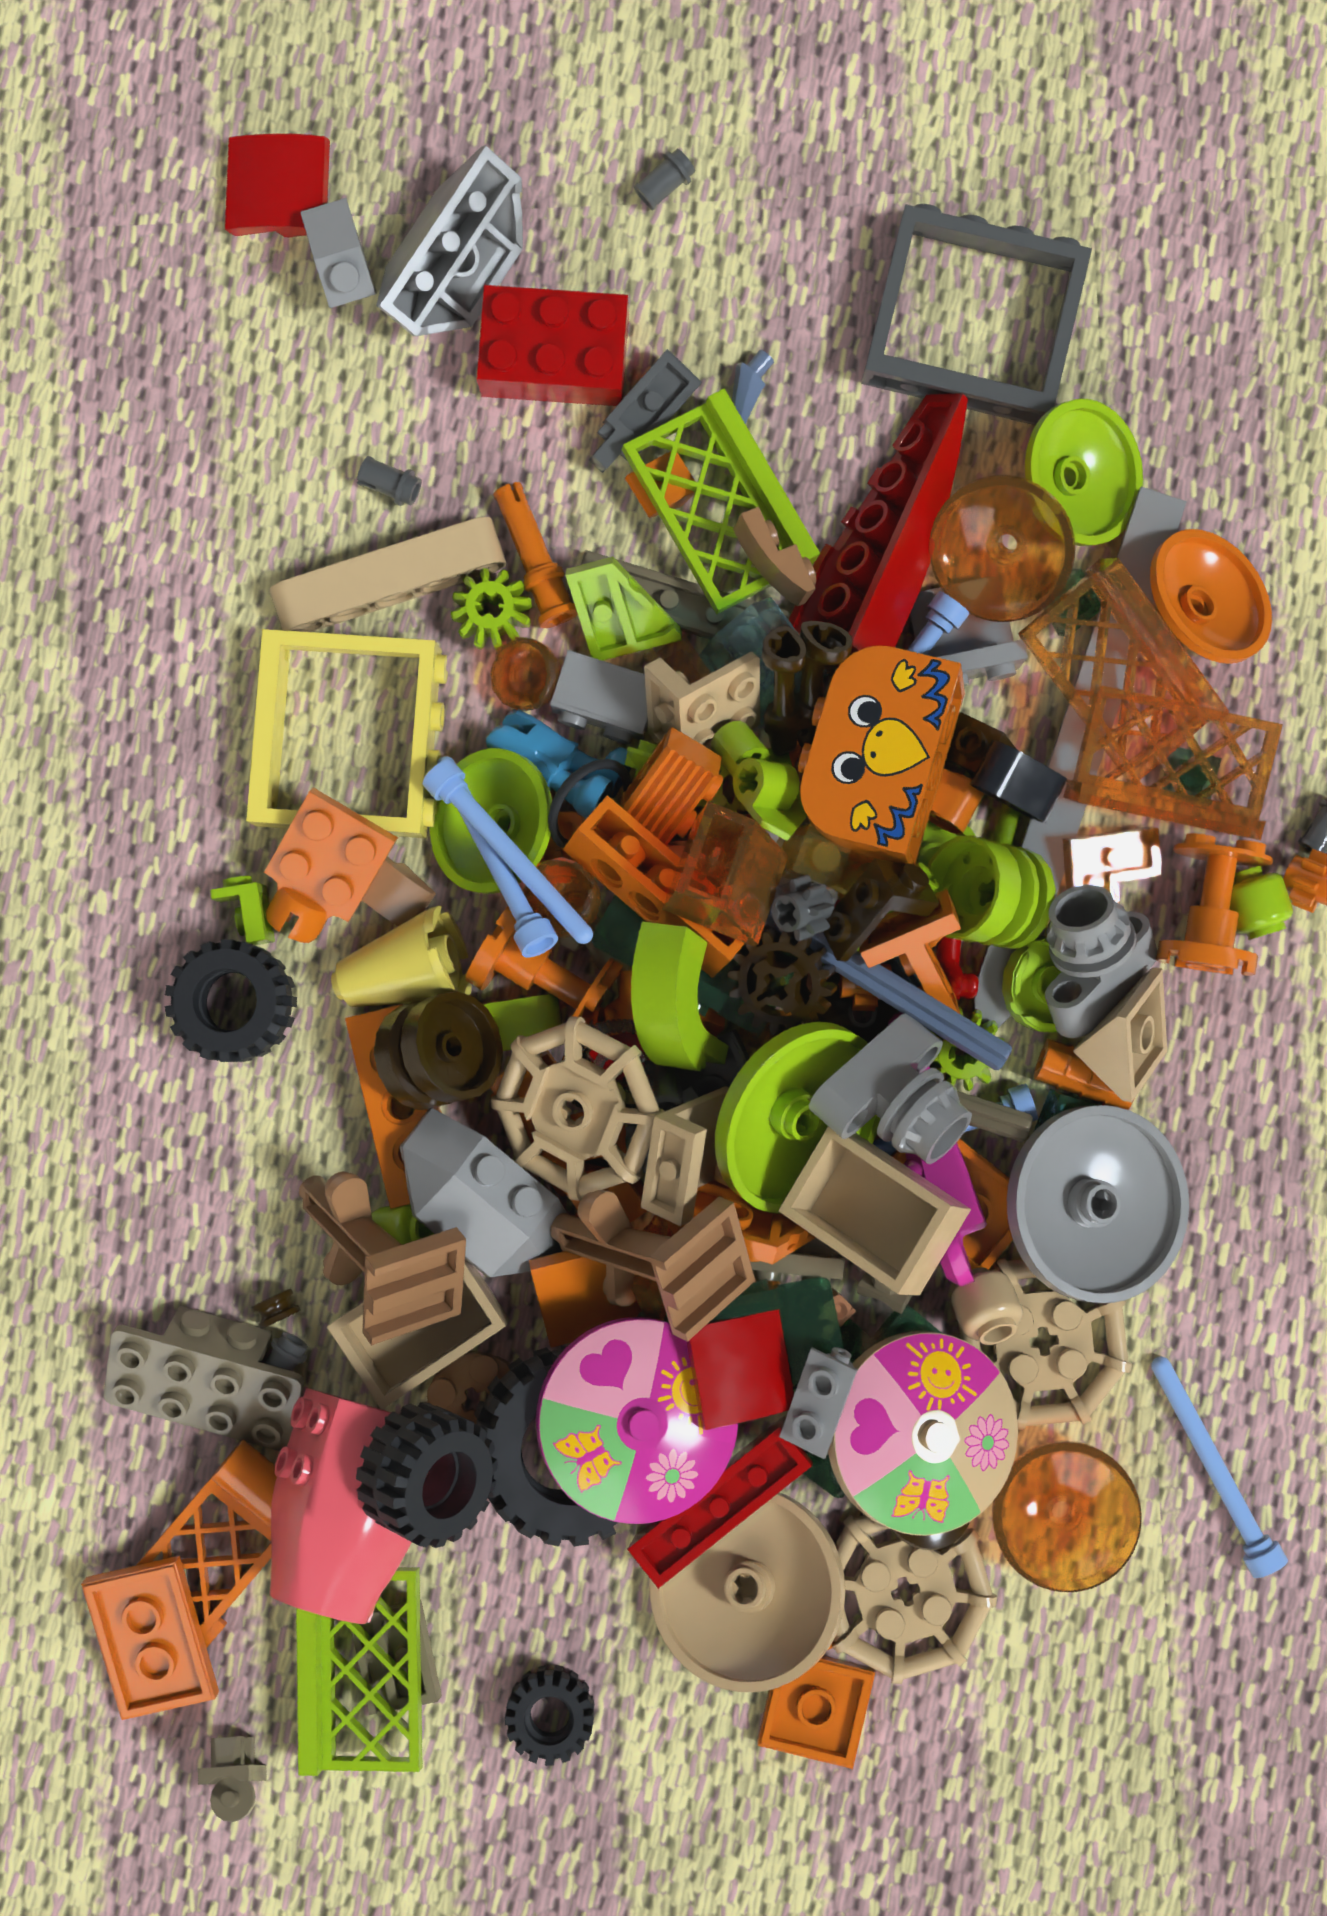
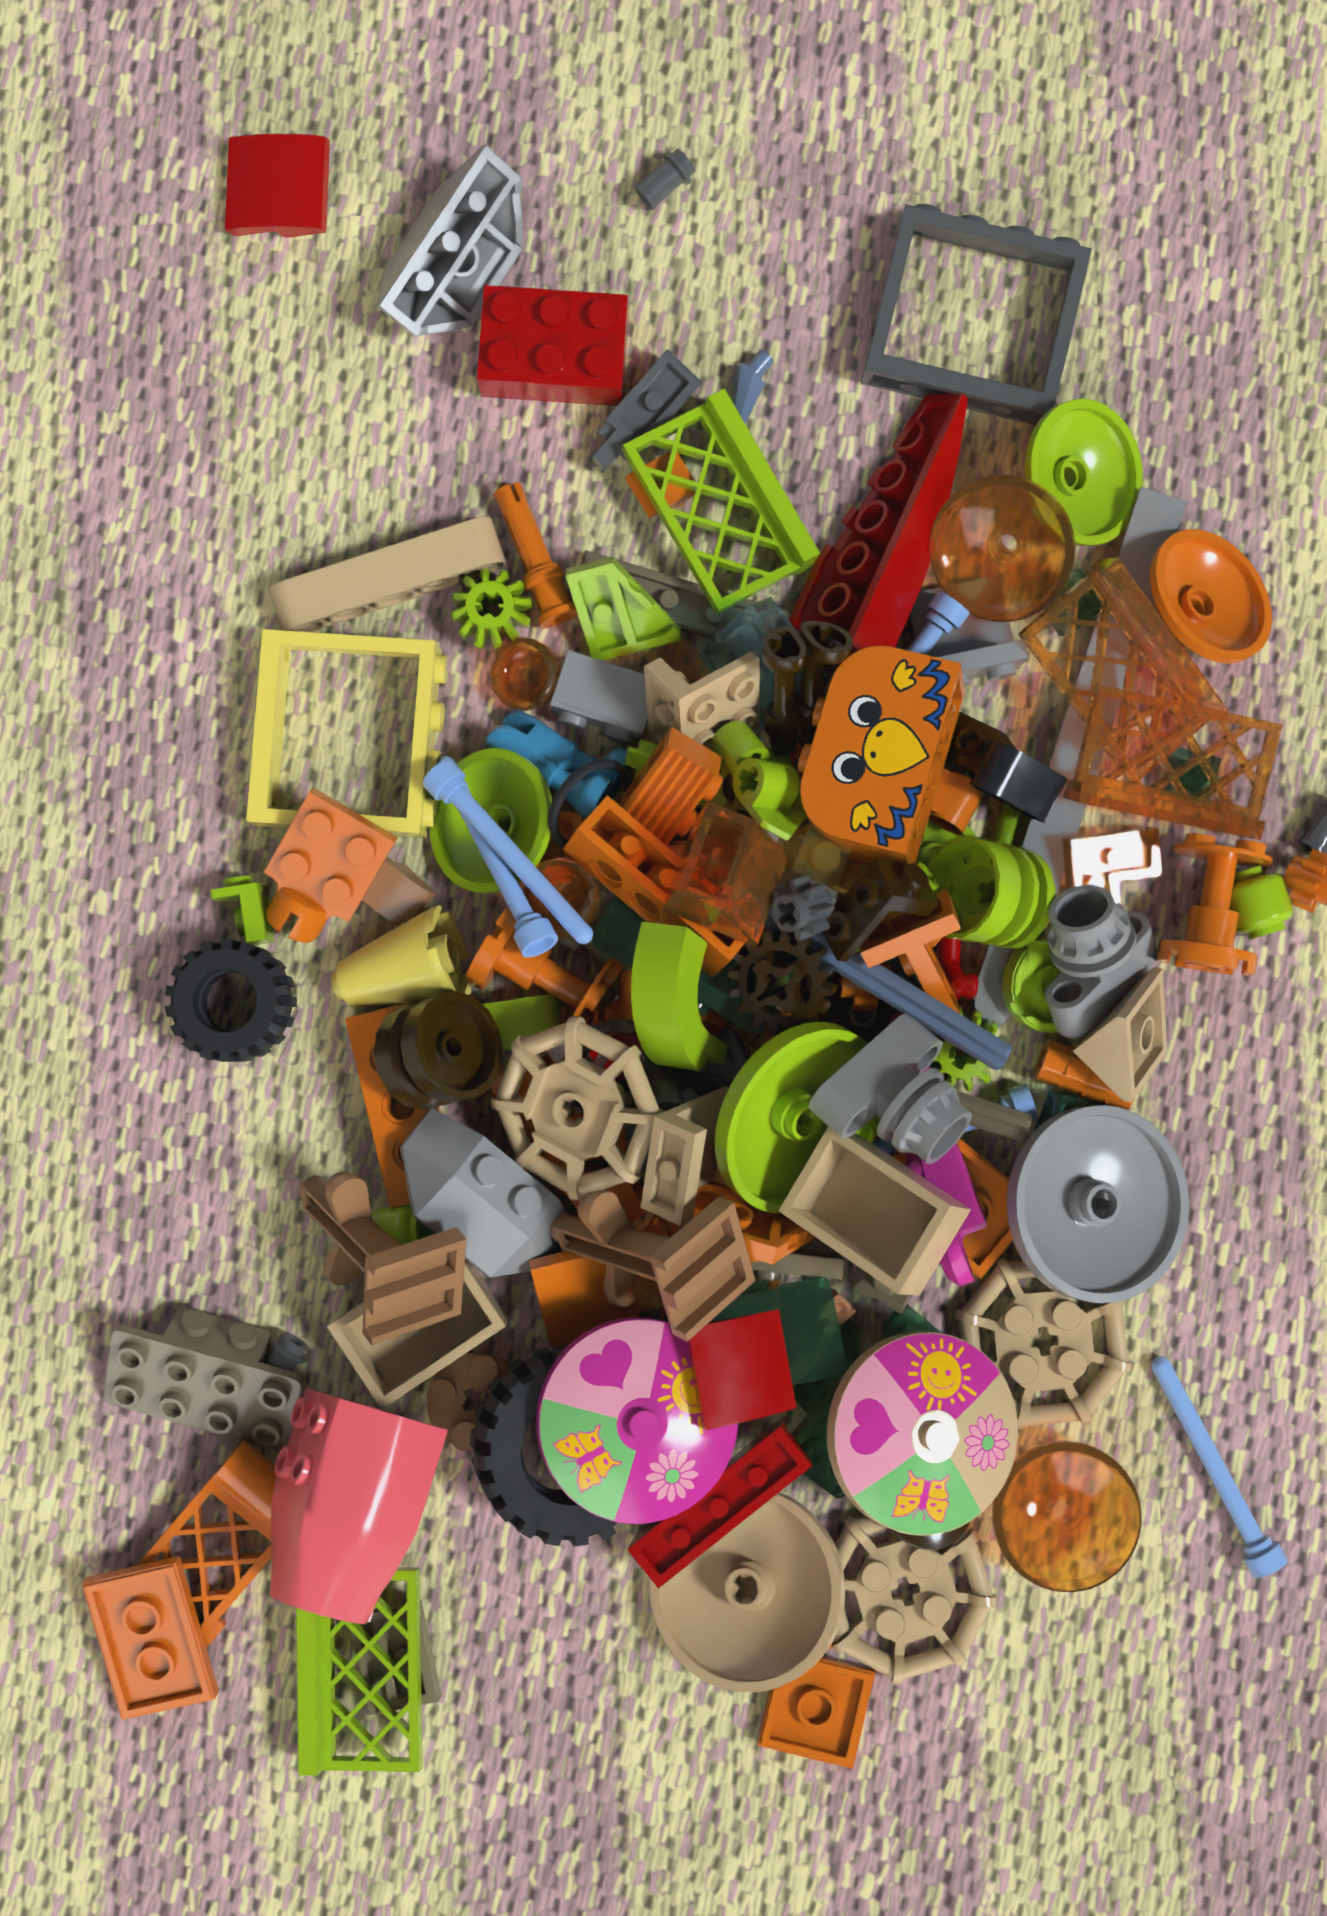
(232, 1771): dark tan hips -> none
(275, 1308): dark brown bush -> none
(338, 253): light grey slope -> none
(389, 481): dark grey pin -> none
(397, 1466): black tyre -> none
(550, 1744): black tyre -> none
(783, 569): medium nougat slope -> none
(819, 1400): light grey hinge -> none
(988, 1307): tan head -> none

